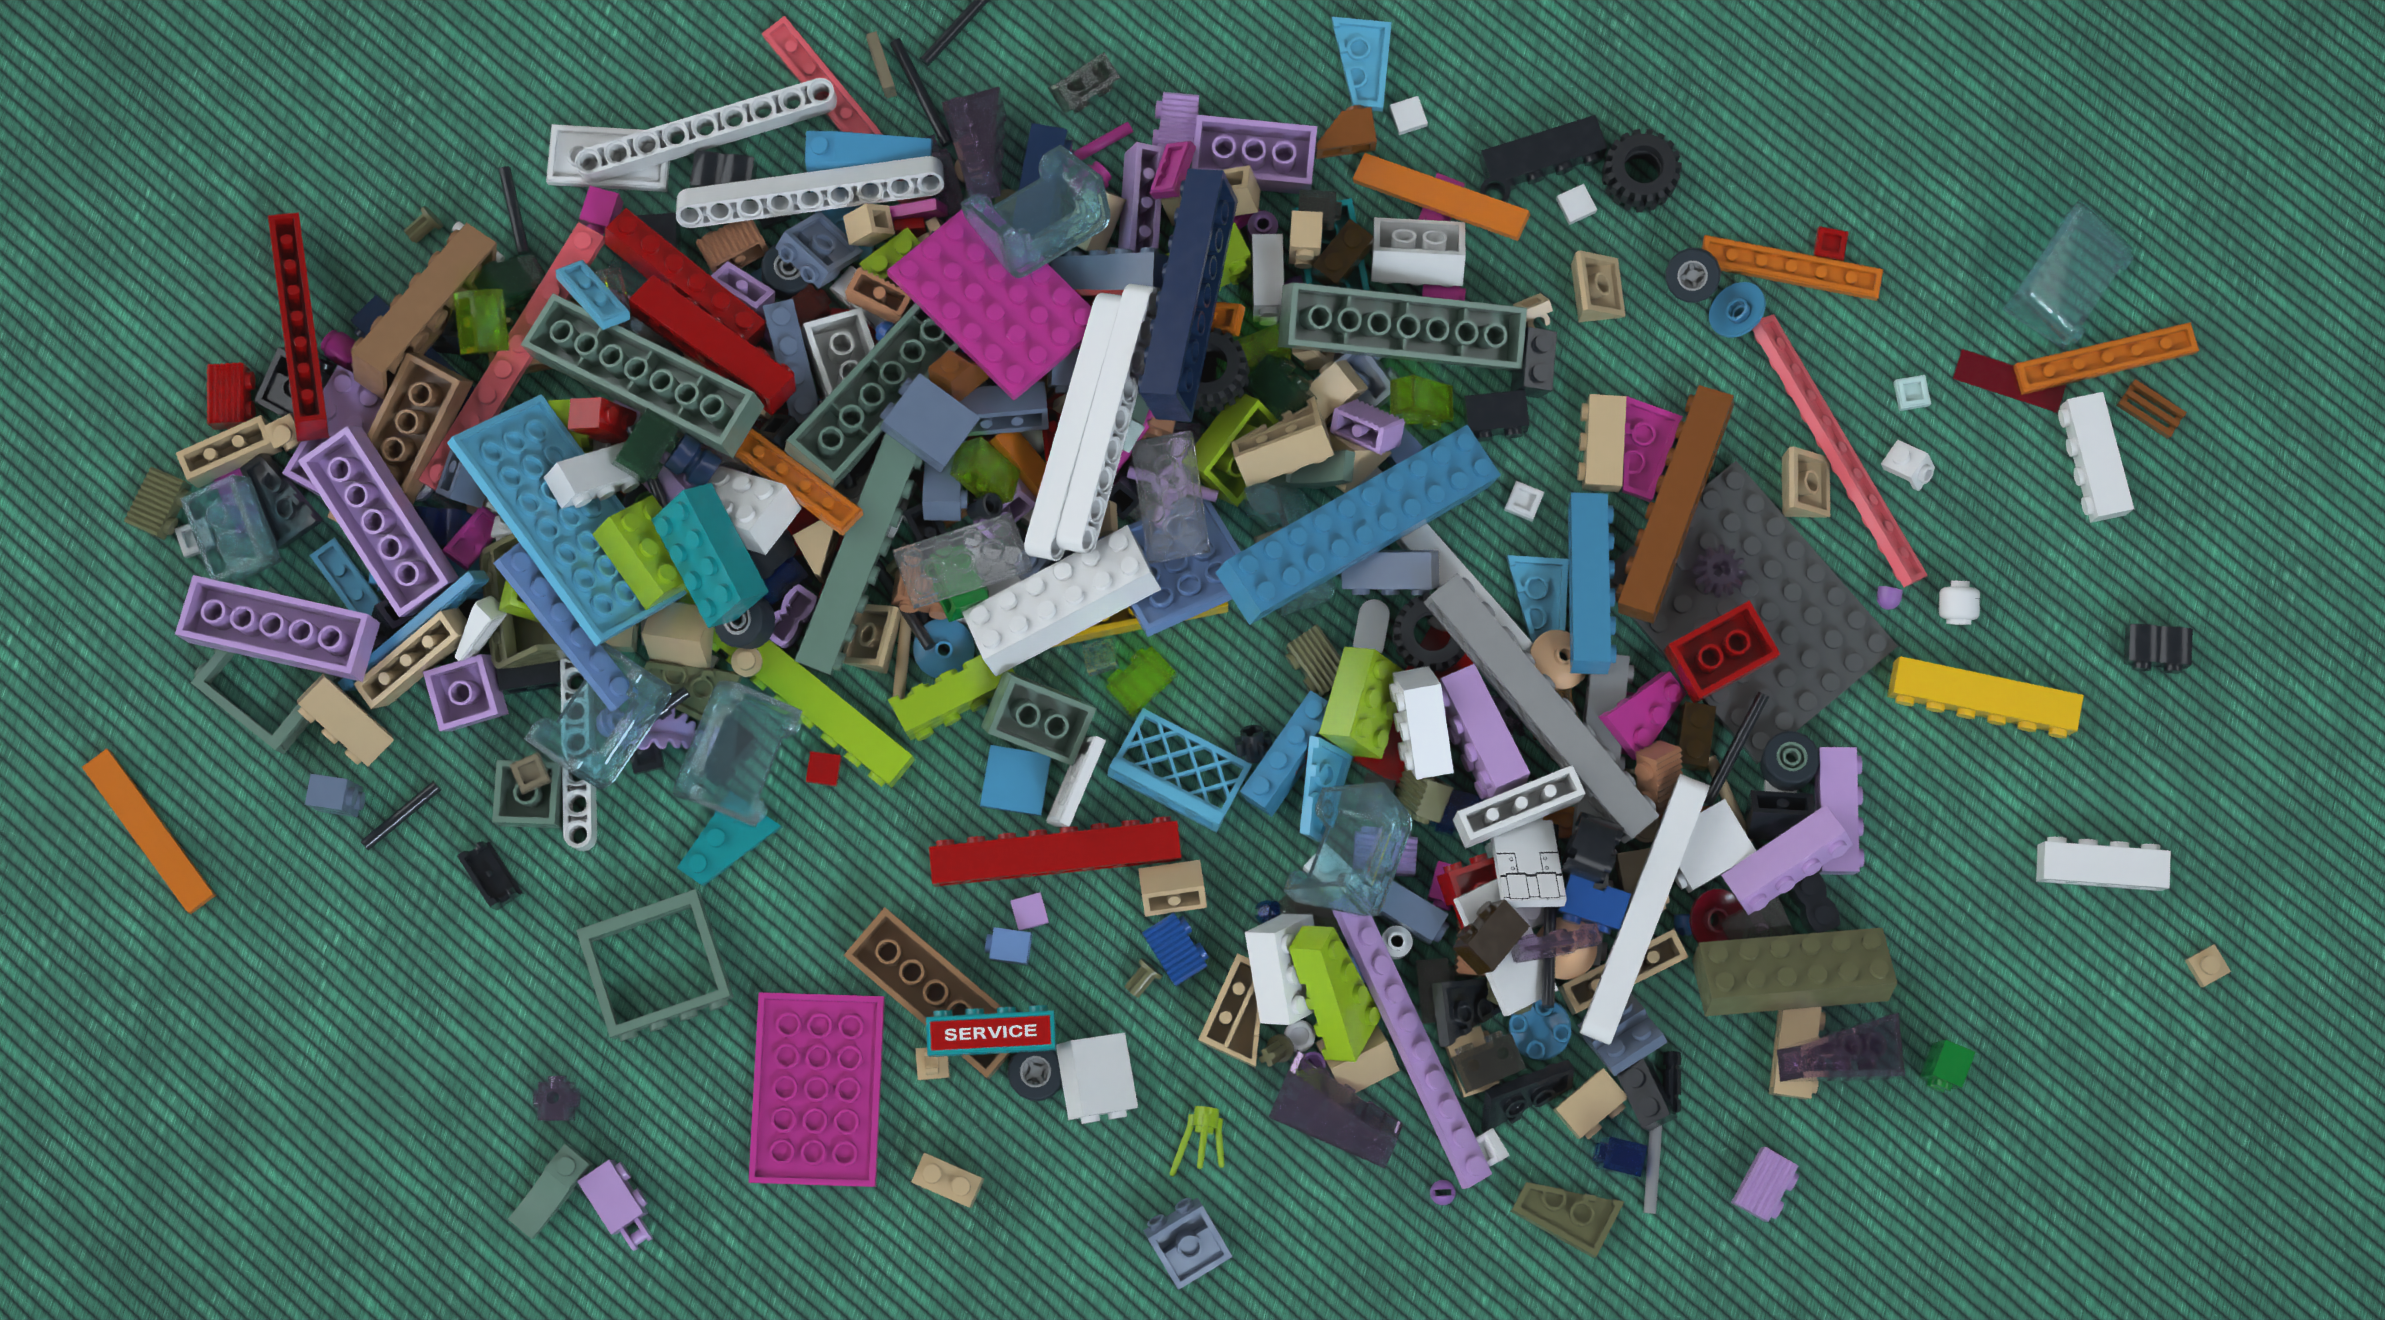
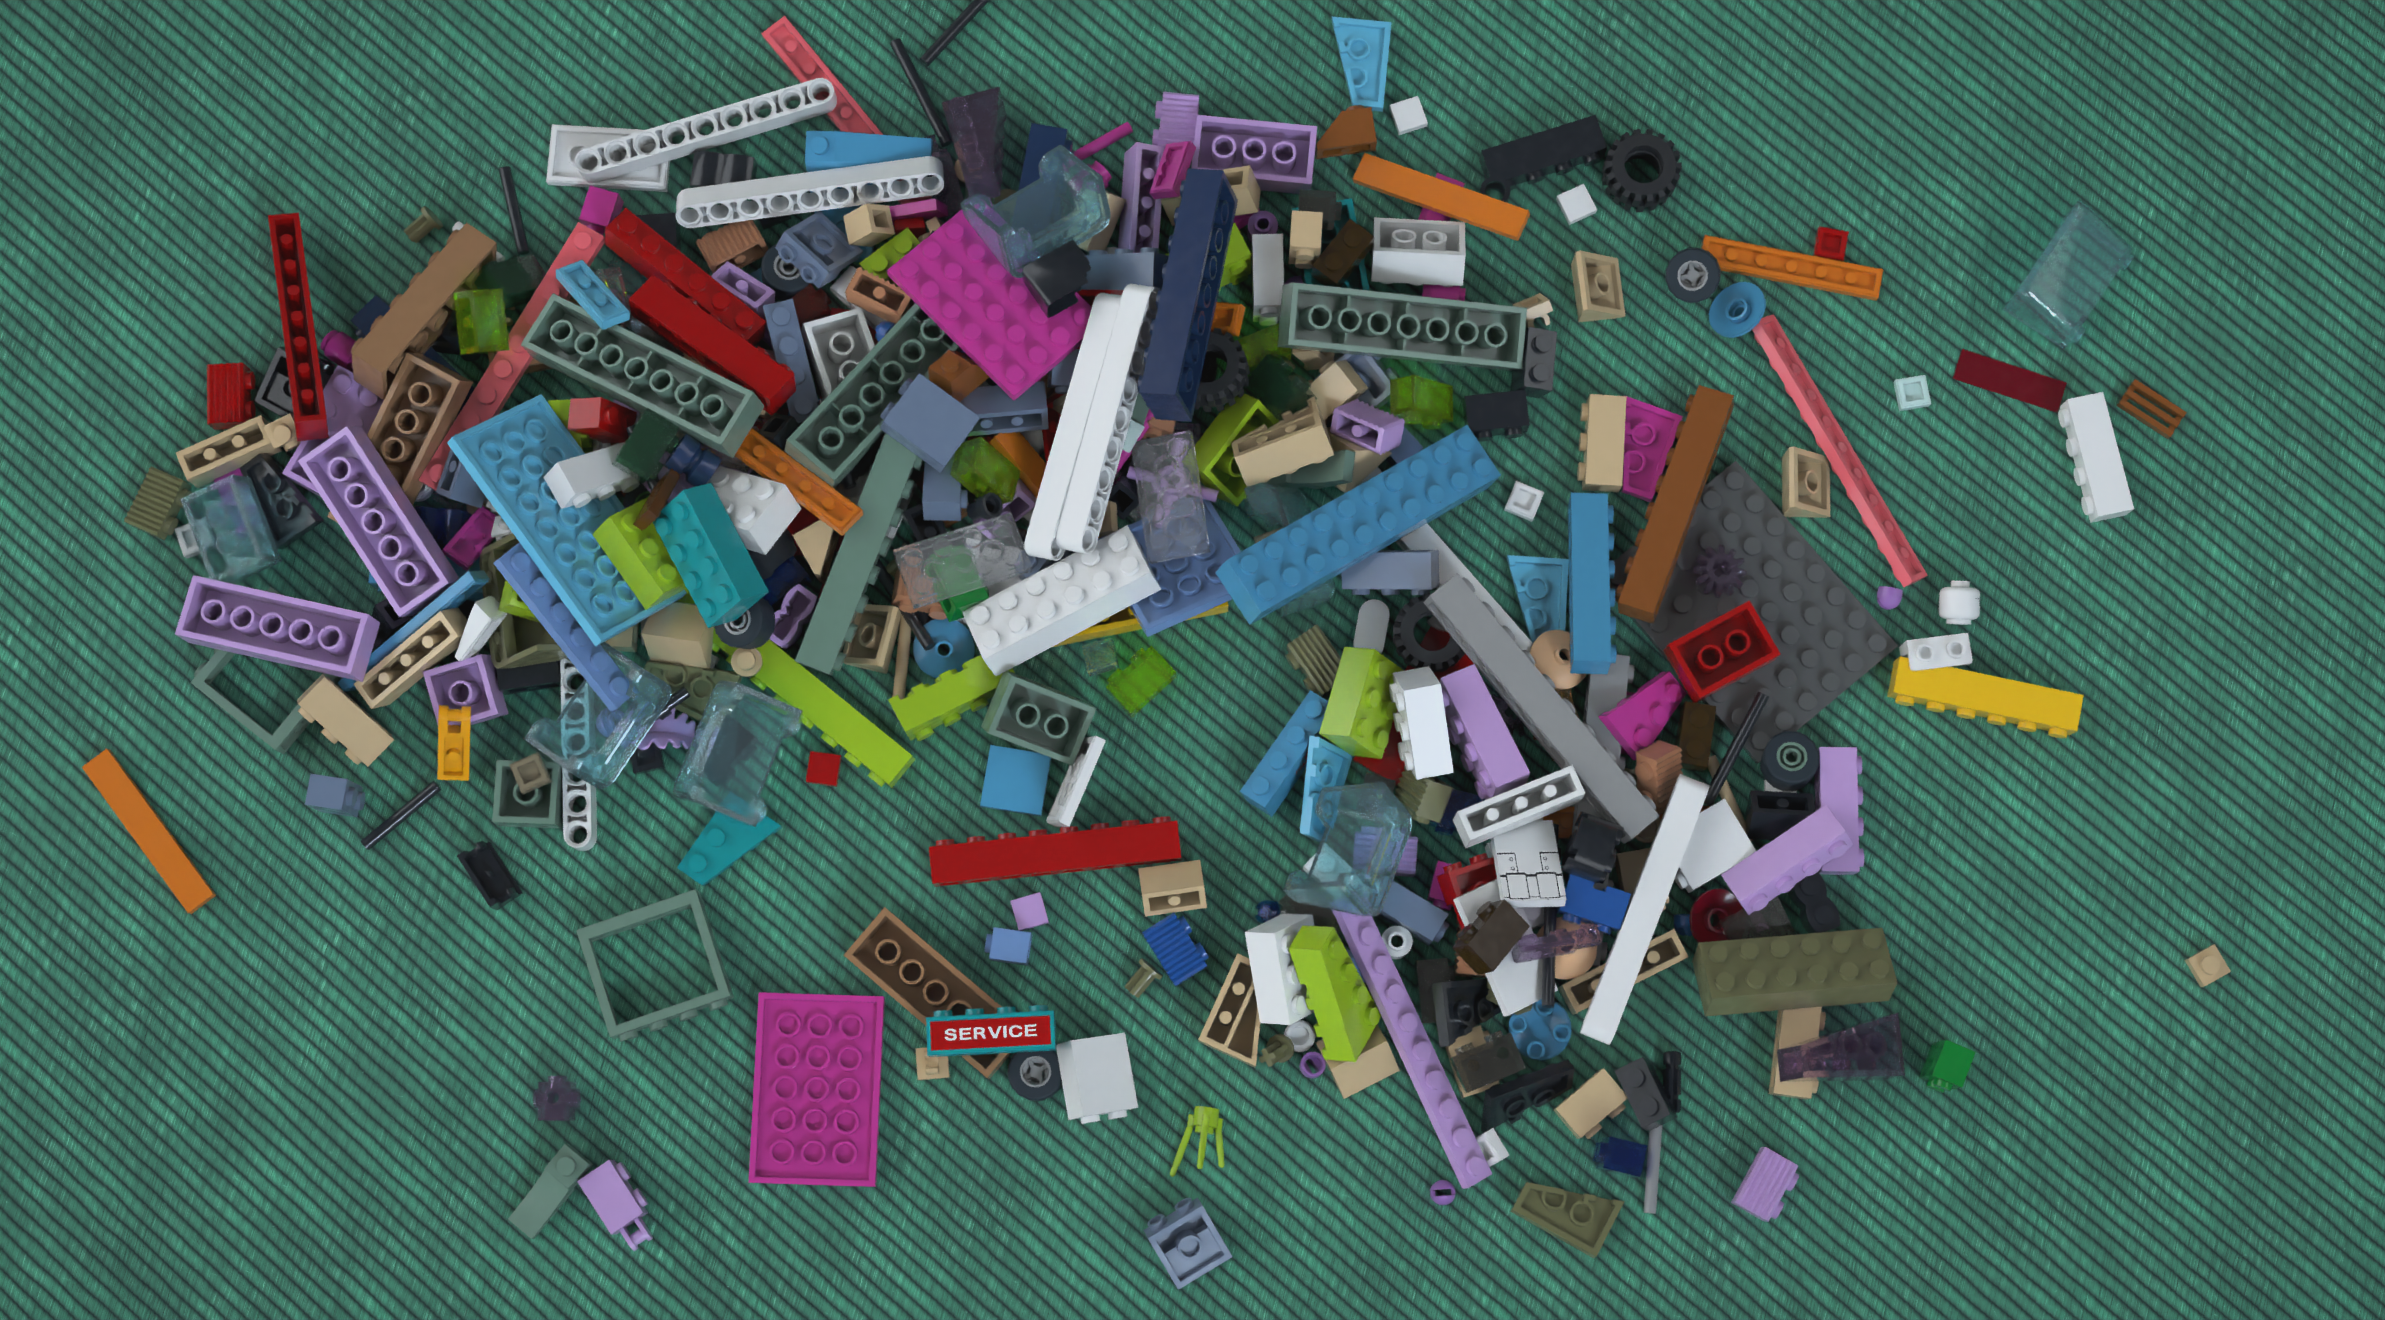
(345, 577): medium azure tile -> none
(454, 743): none -> light orange plate
(657, 499): none -> reddish brown tile
(881, 65): dark tan tile -> none
(947, 1180): tan brick -> none
(1057, 277): none -> black piece
(1083, 83): clear smoke brick -> none
(1167, 793): medium azure fence -> none
(1253, 743): black gear -> none
(1334, 1113): clear purple wedge -> none
(1632, 1041): sand blue plate -> none
(1909, 464): white bracket -> none
(1937, 652): none -> white bracket
(2103, 865): white brick -> none
(2106, 358): orange tile -> none
(2158, 647): black brick -> none

